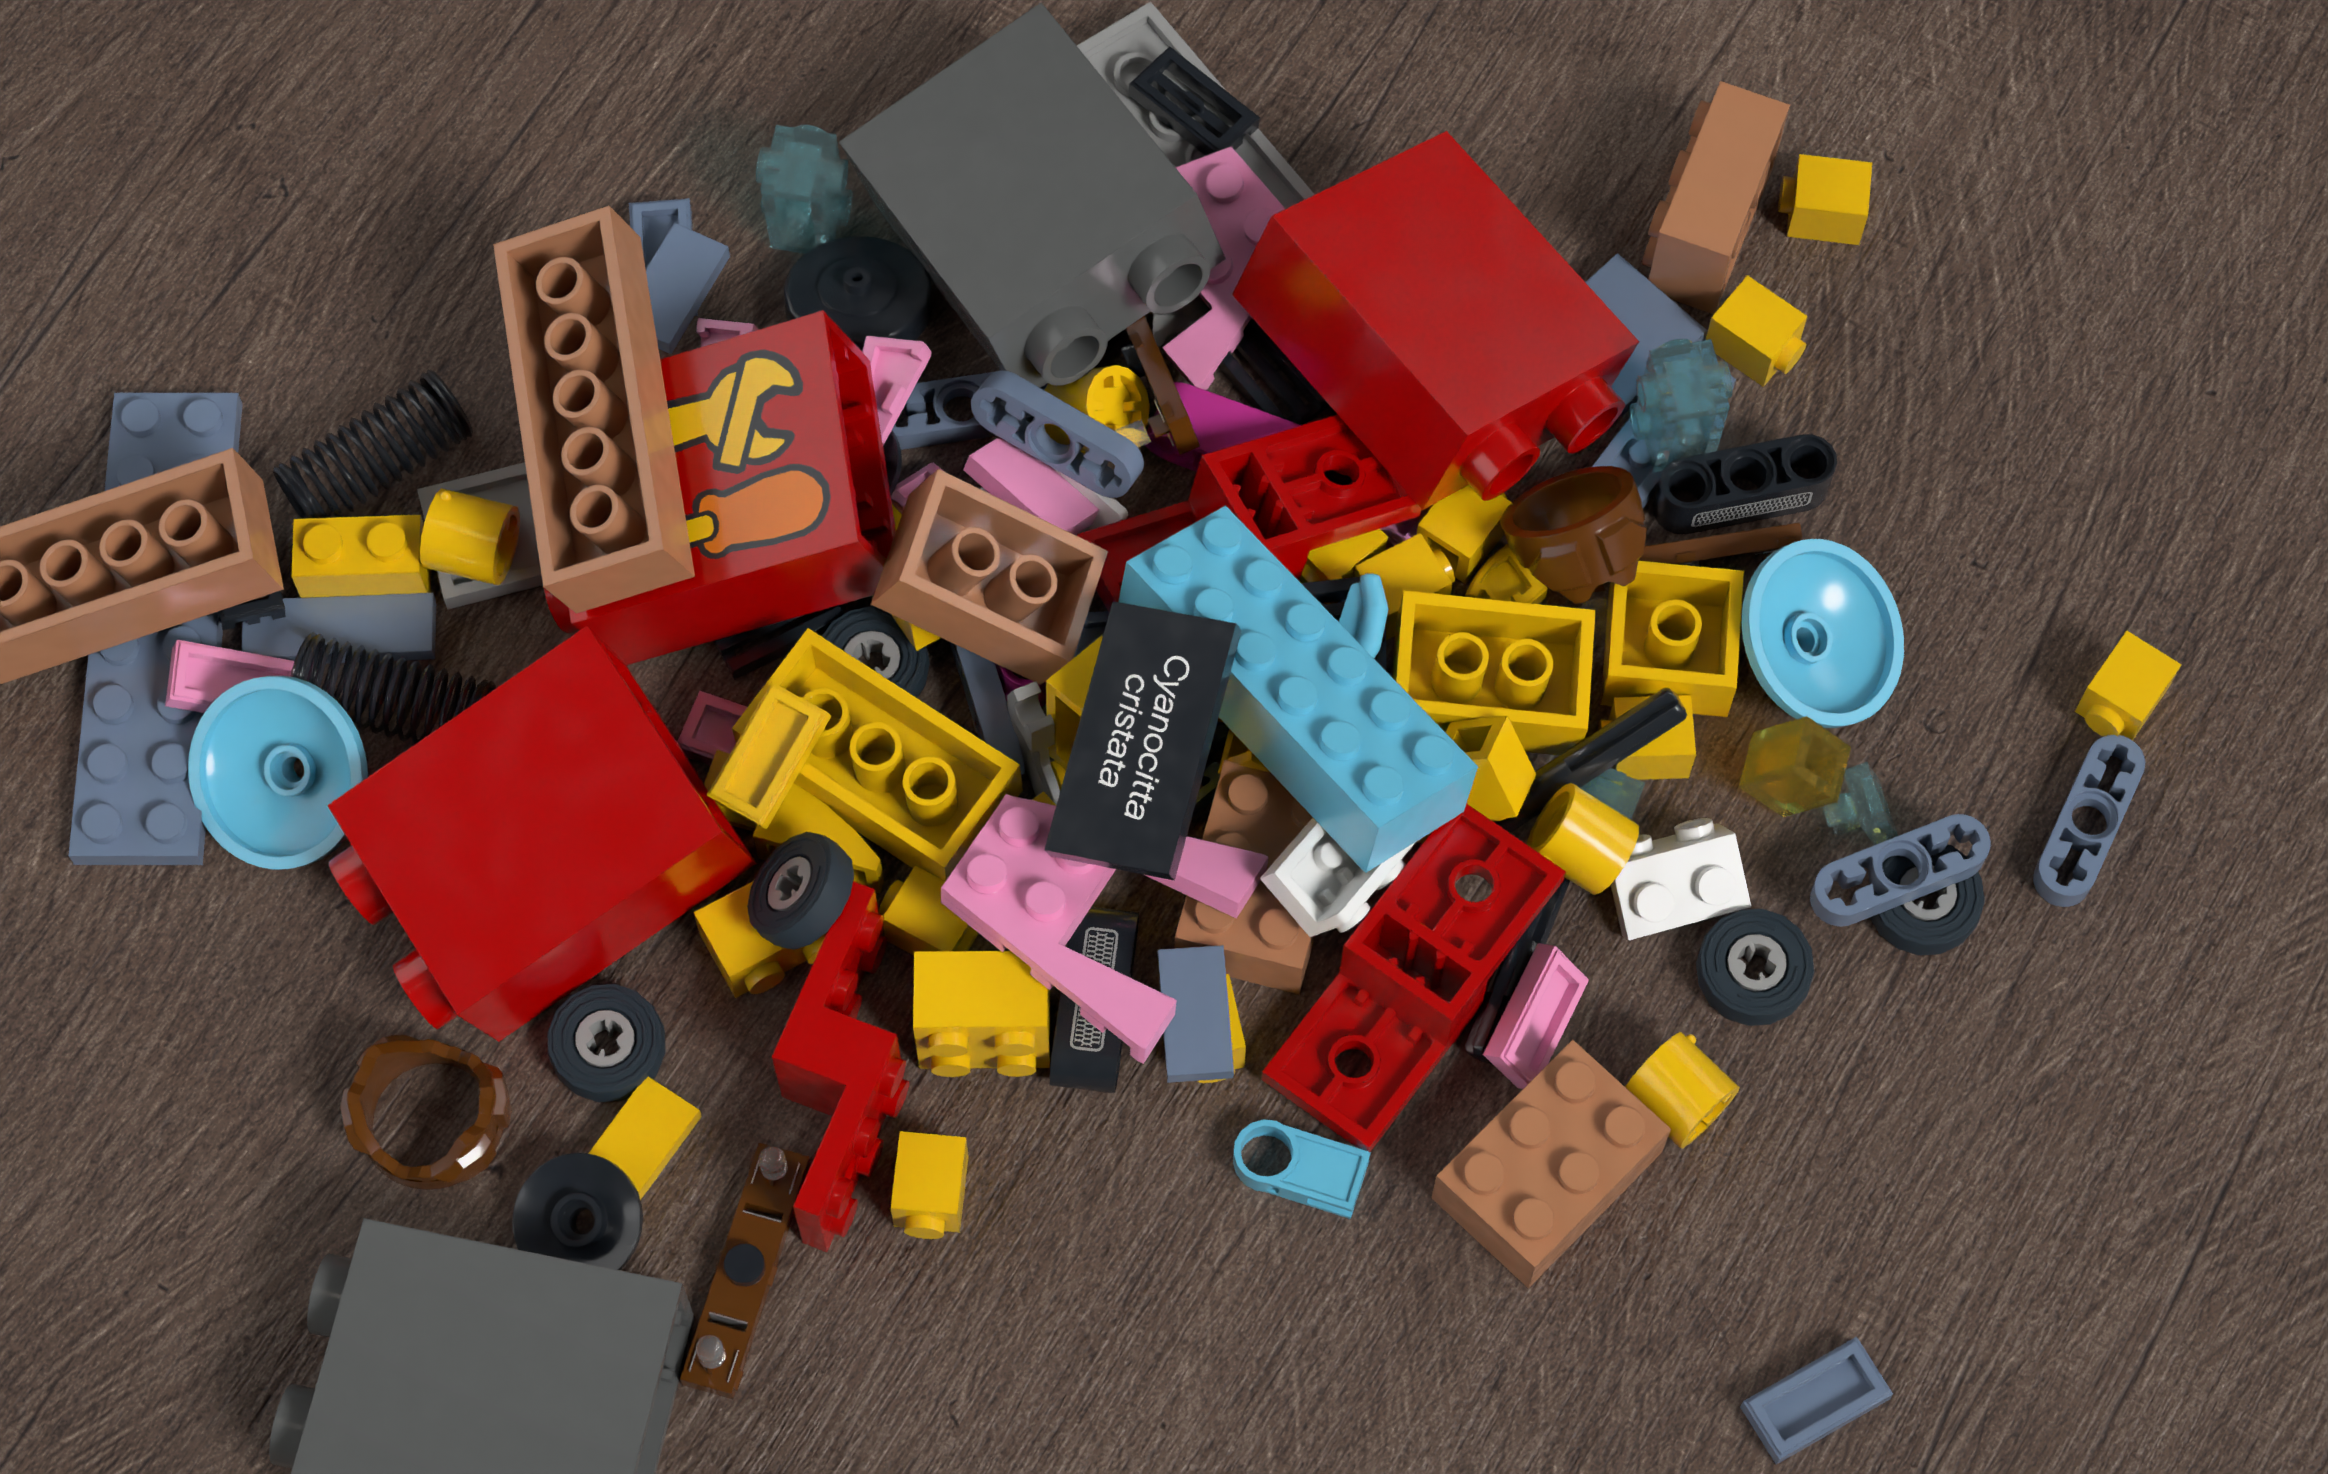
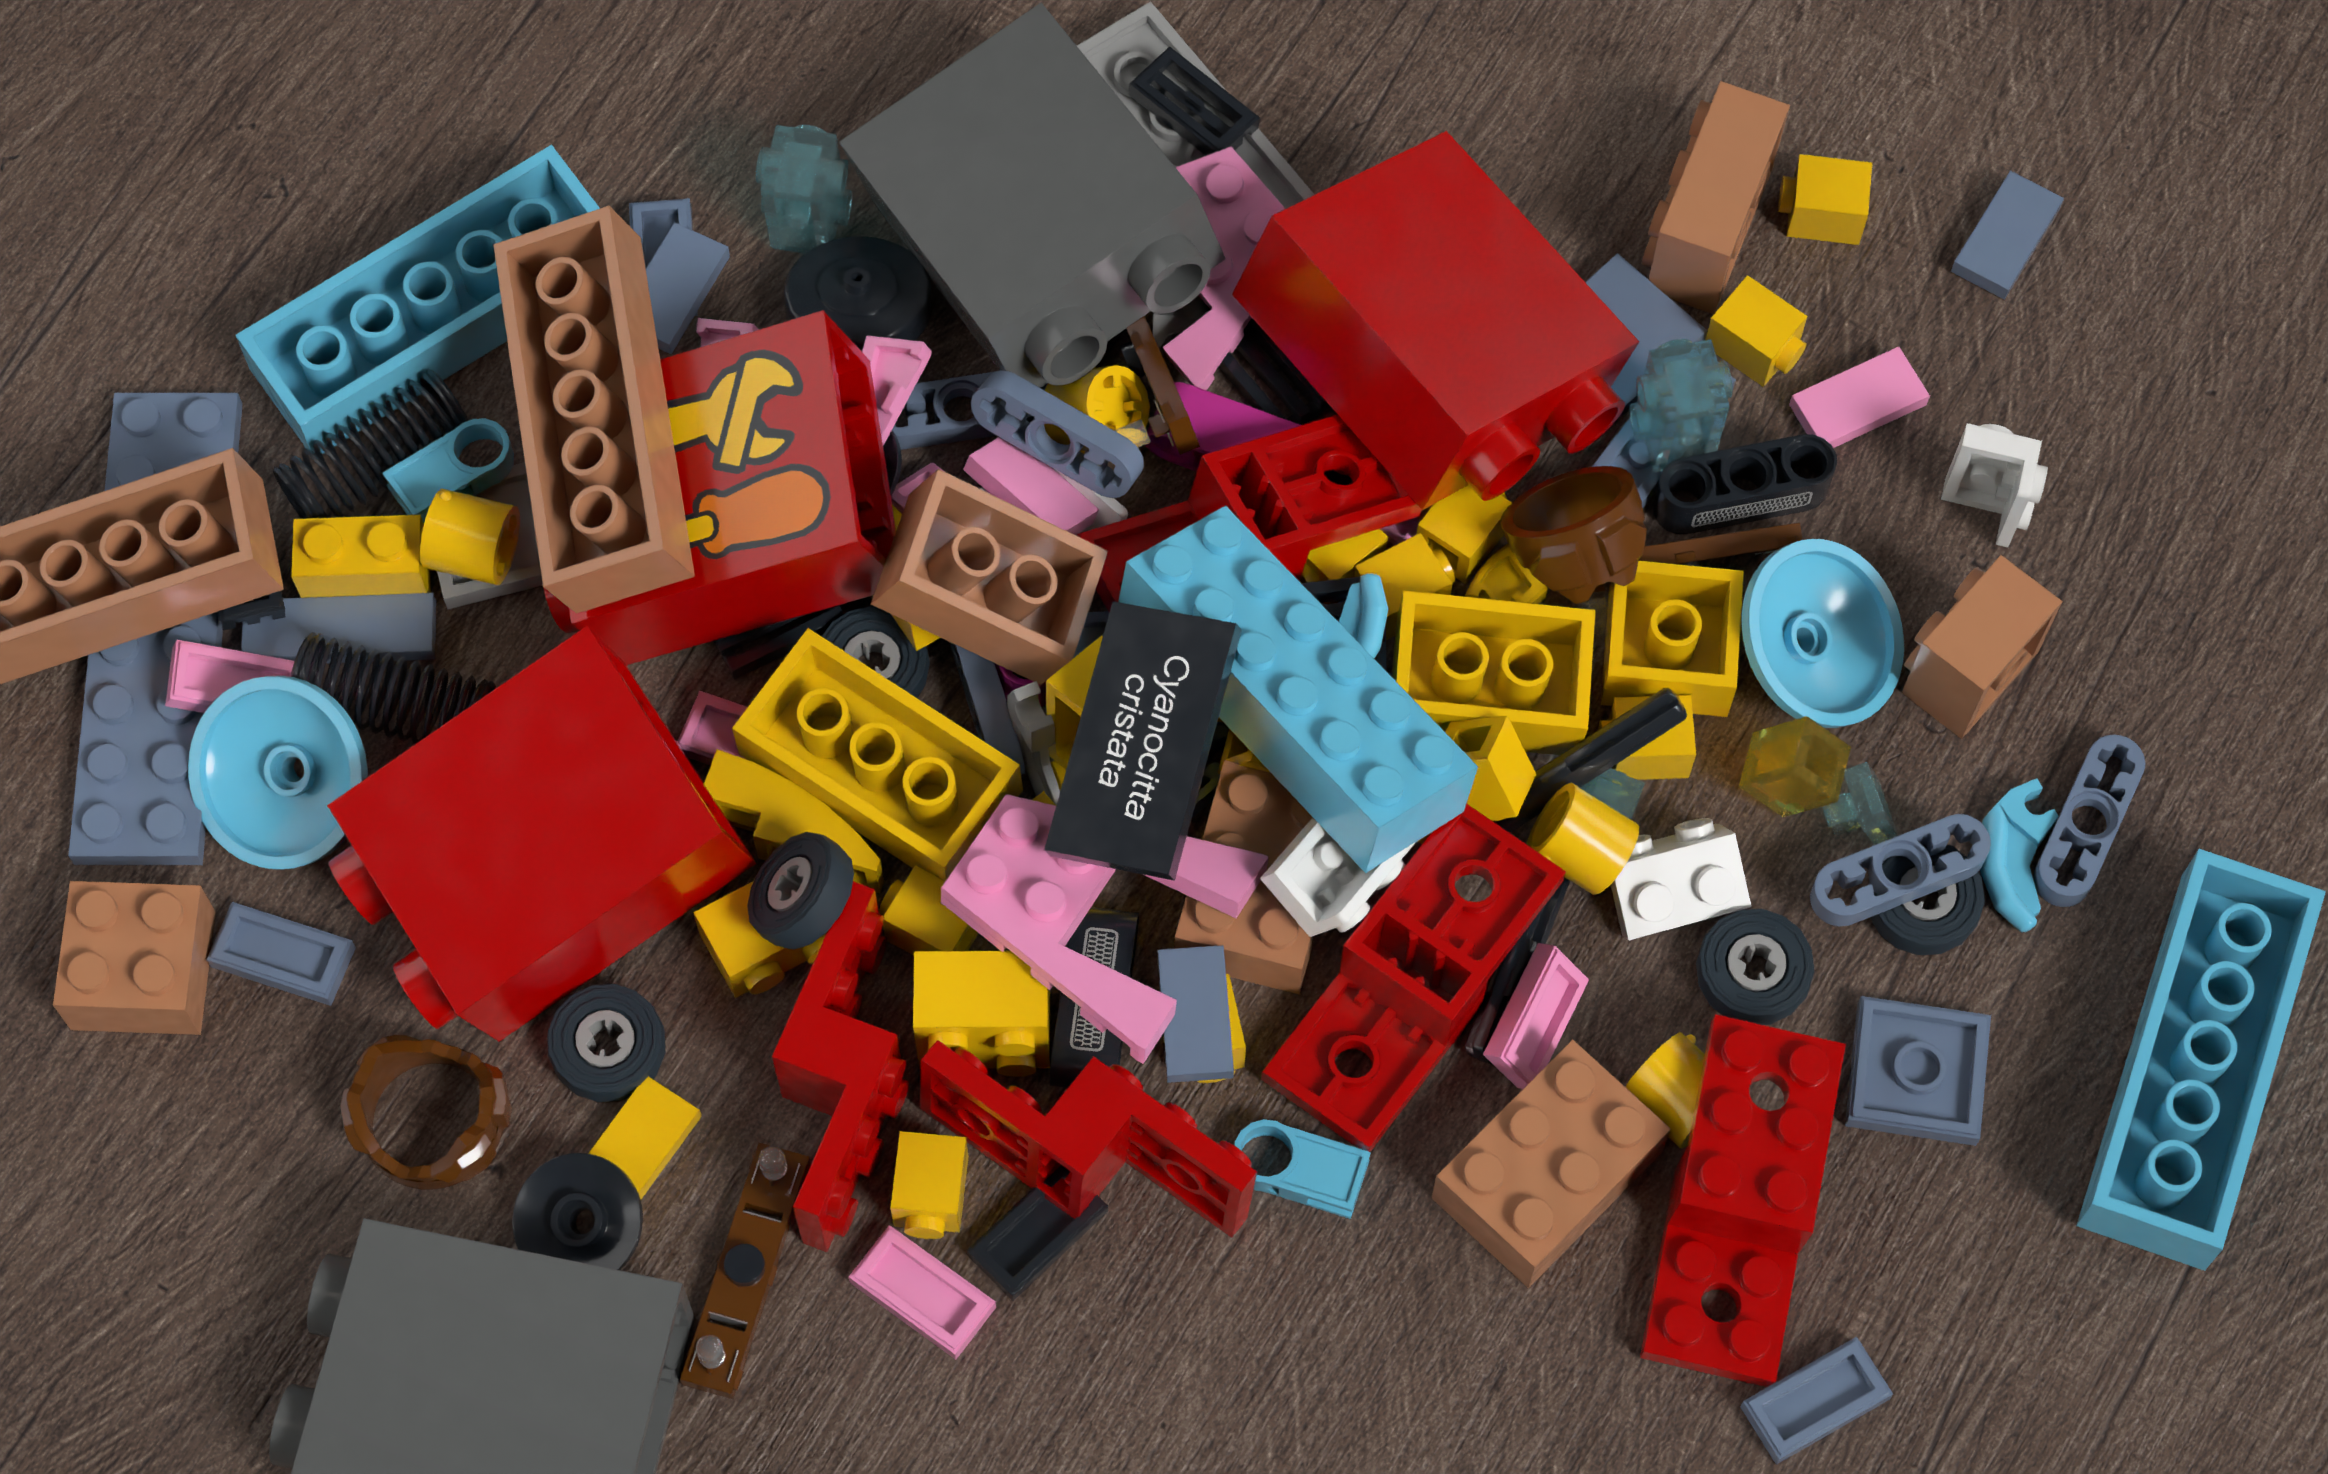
(134, 957): none -> nougat brick
(281, 953): none -> sand blue tile
(406, 306): none -> medium azure brick
(438, 466): none -> medium azure piece
(769, 755): yellow tile -> none
(922, 1292): none -> bright pink tile
(1031, 1238): none -> black tile
(1091, 1133): none -> red bracket
(1743, 1201): none -> red bracket
(1860, 398): none -> bright pink tile
(1918, 1070): none -> sand blue tile
(1979, 645): none -> nougat brick
(1997, 475): none -> white bracket
(2007, 235): none -> sand blue tile
(2014, 840): none -> medium azure piece
(2127, 688): yellow brick -> none
(2201, 1060): none -> medium azure brick

